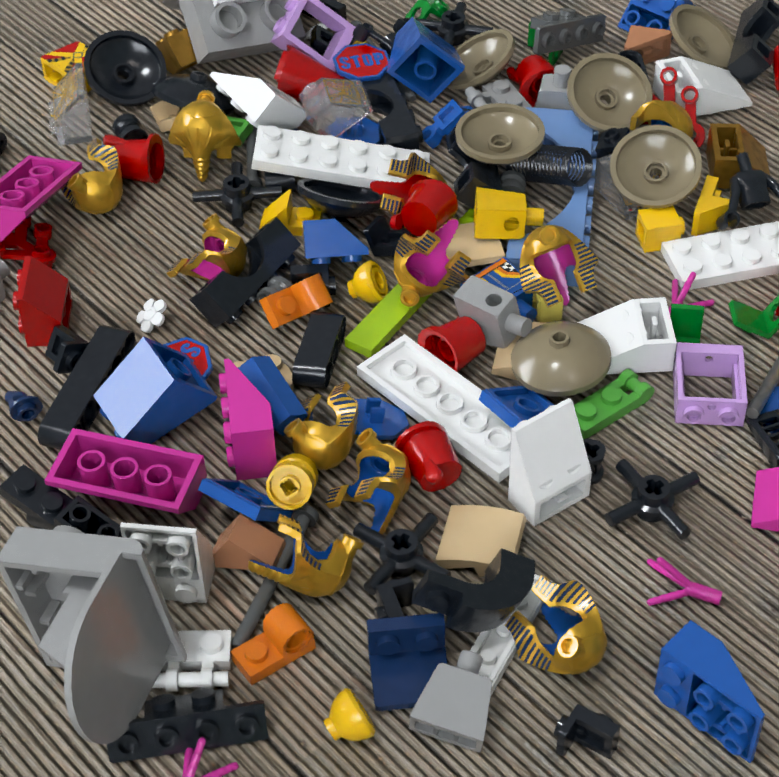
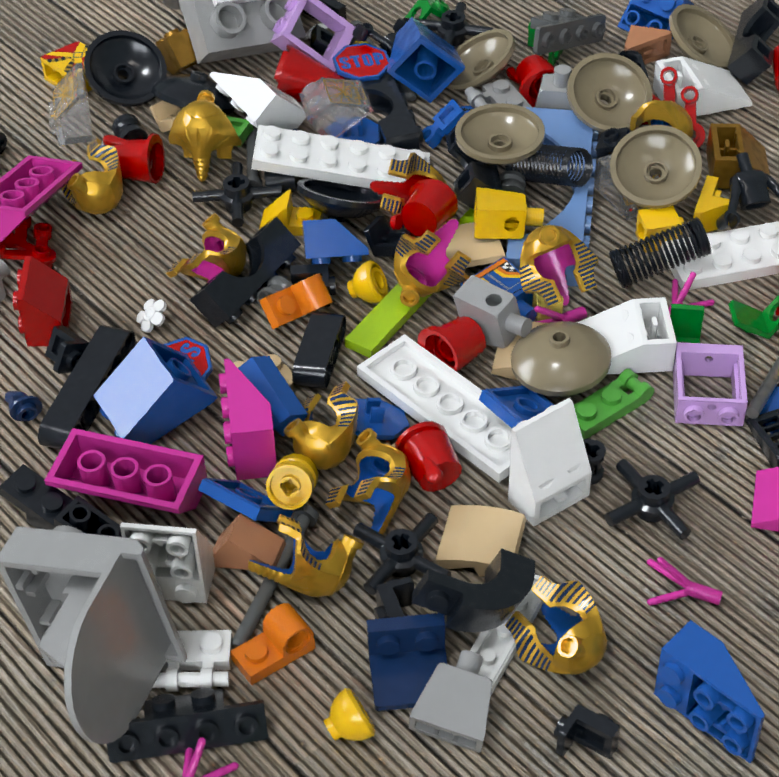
(573, 315): none -> dark pink plant
(698, 239): none -> black piece

